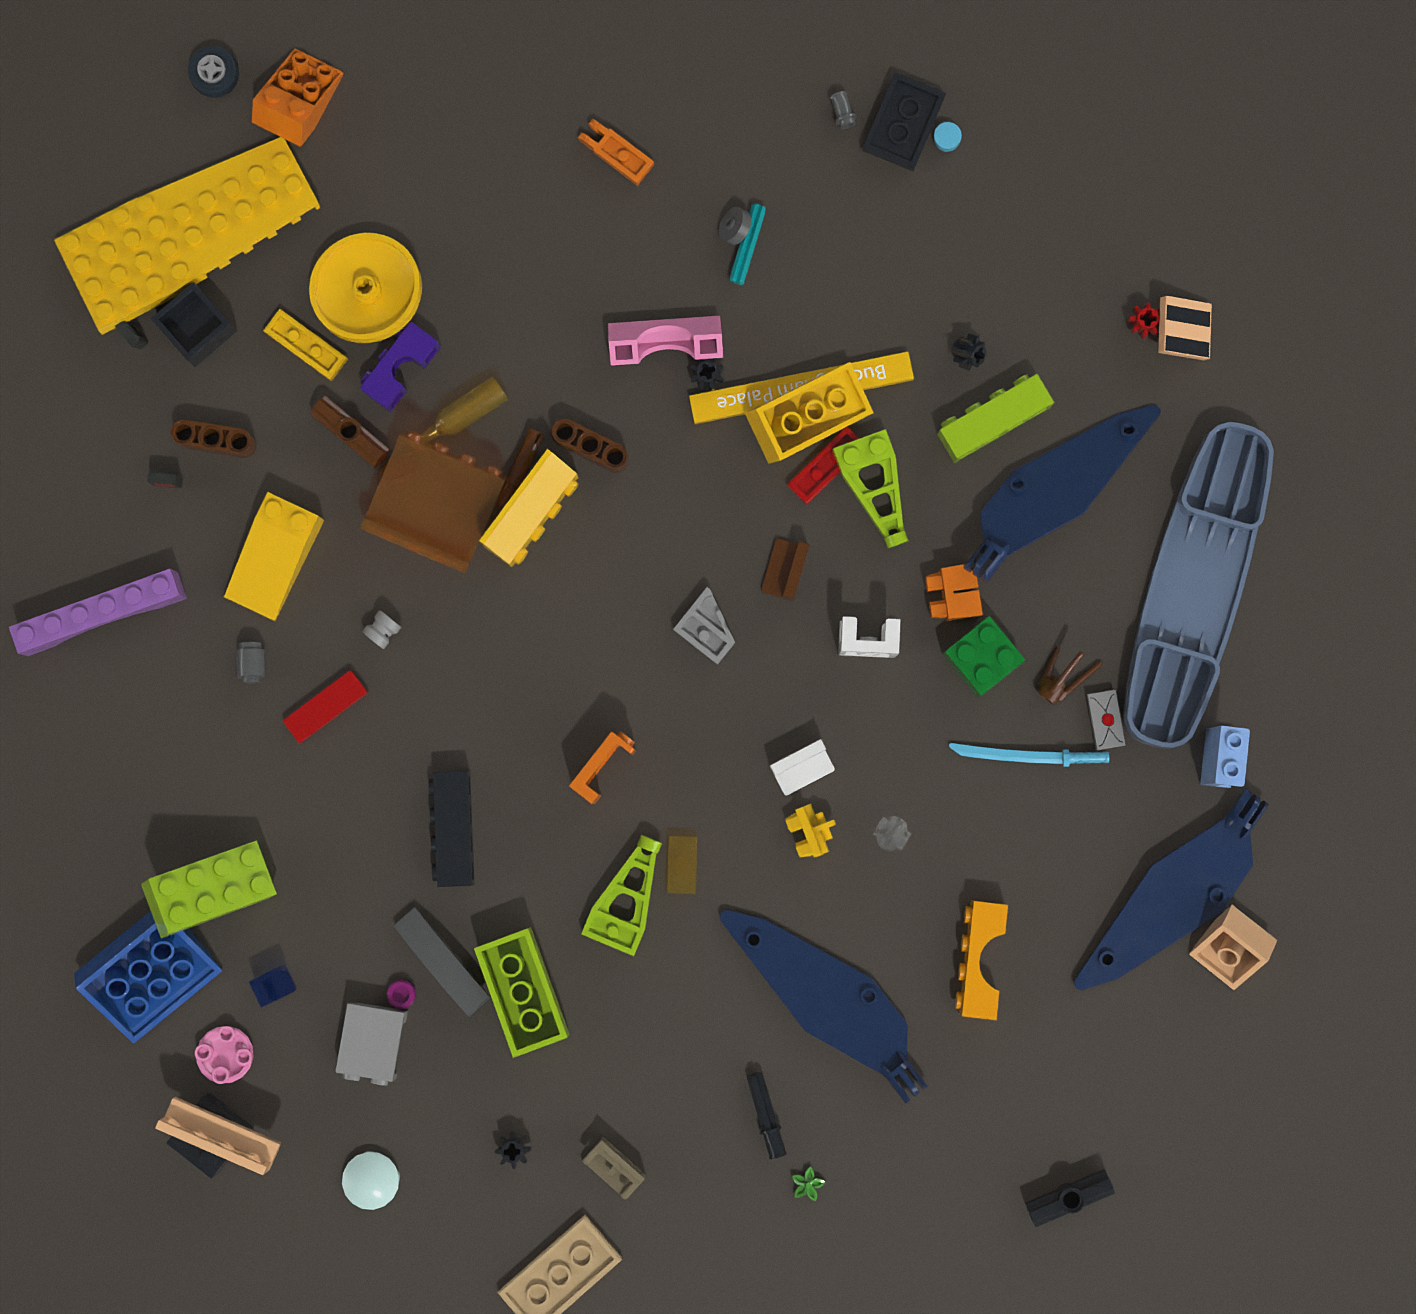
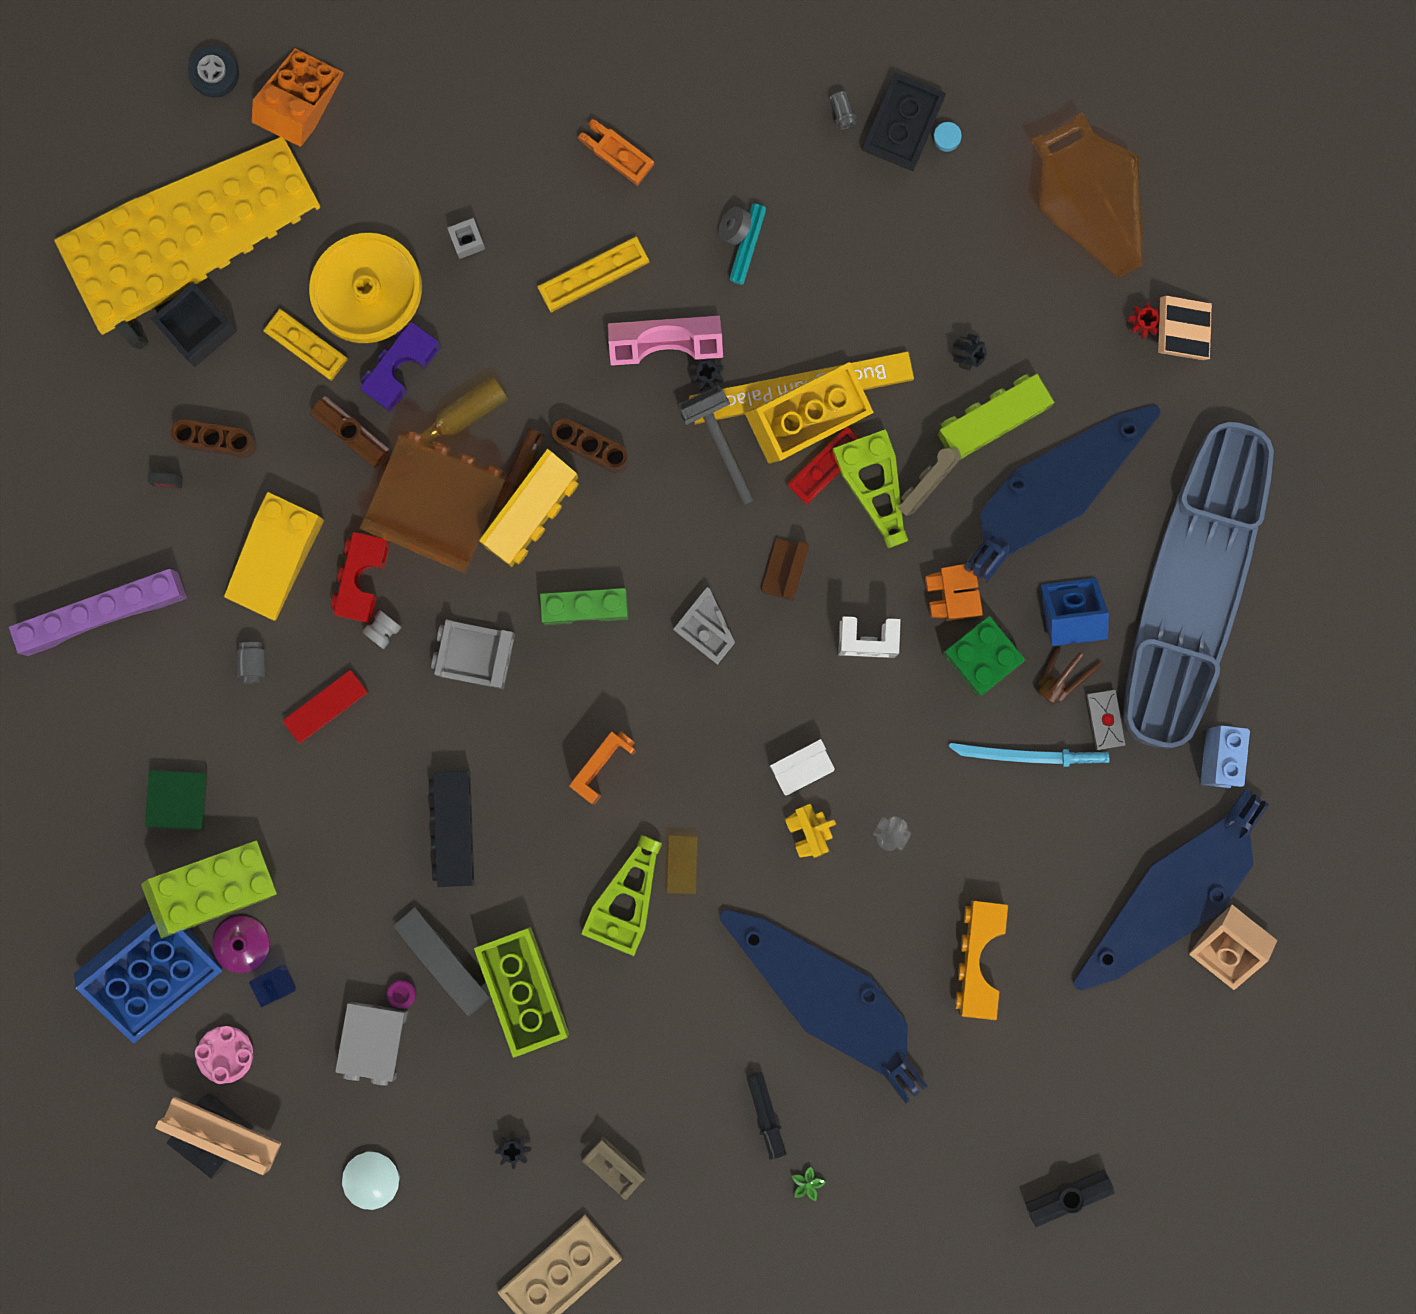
(176, 800): none -> dark green tile
(255, 943): none -> magenta dish
(362, 553): none -> red arch
(464, 230): none -> light grey plate
(473, 654): none -> light grey panel
(584, 605): none -> bright green arch
(593, 274): none -> yellow tile
(704, 406): none -> dark grey piece
(930, 479): none -> dark tan plate
(1074, 612): none -> blue slope
(1093, 195): none -> clear orange windscreen

